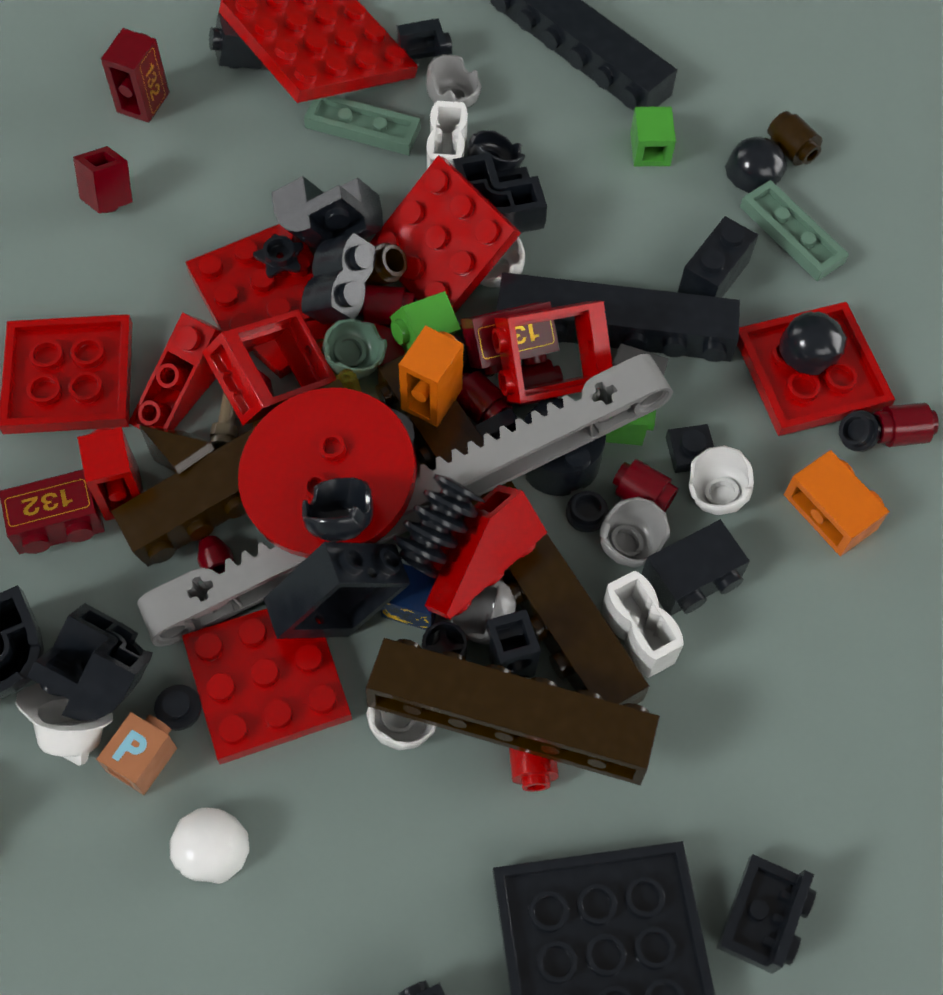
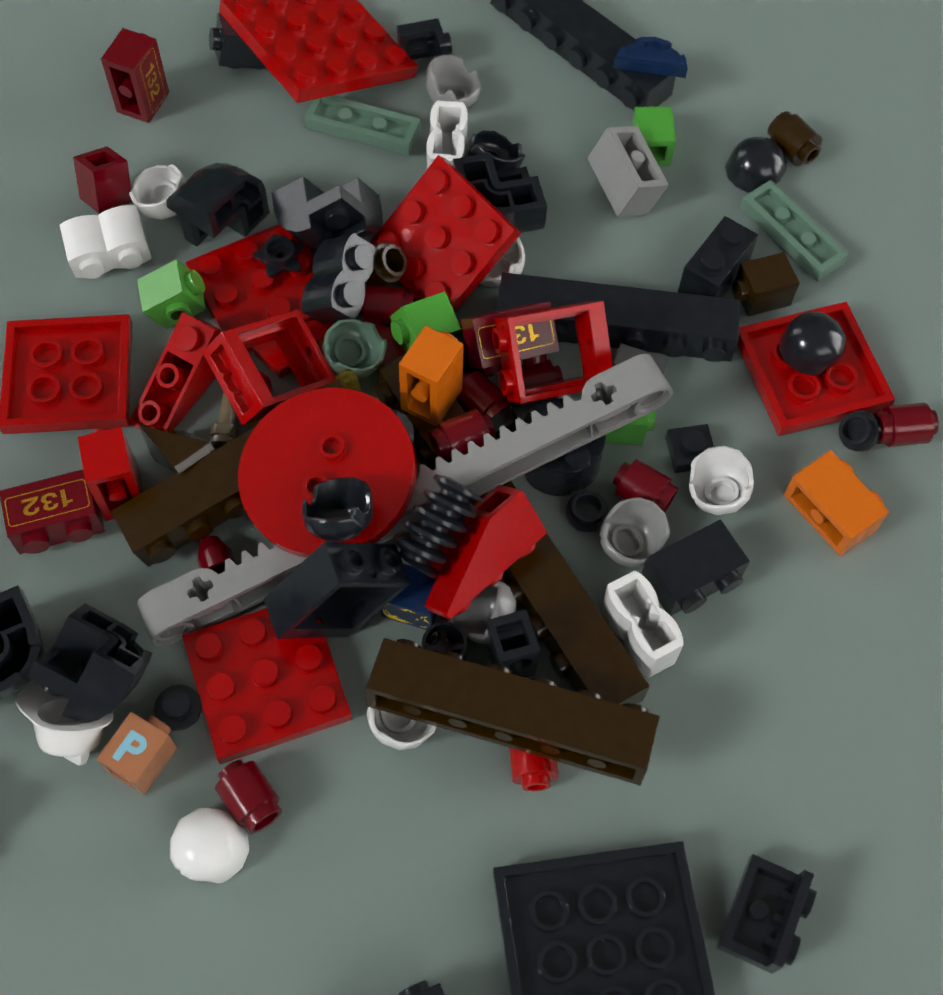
(105, 241): none -> white brick
(153, 188): none -> white hair
(170, 292): none -> bright green brick
(219, 198): none -> black brick
(248, 795): none -> dark red brick
(459, 431): none -> dark red brick
(627, 171): none -> light grey brick
(651, 56): none -> dark blue tile
(765, 284): none -> dark brown brick

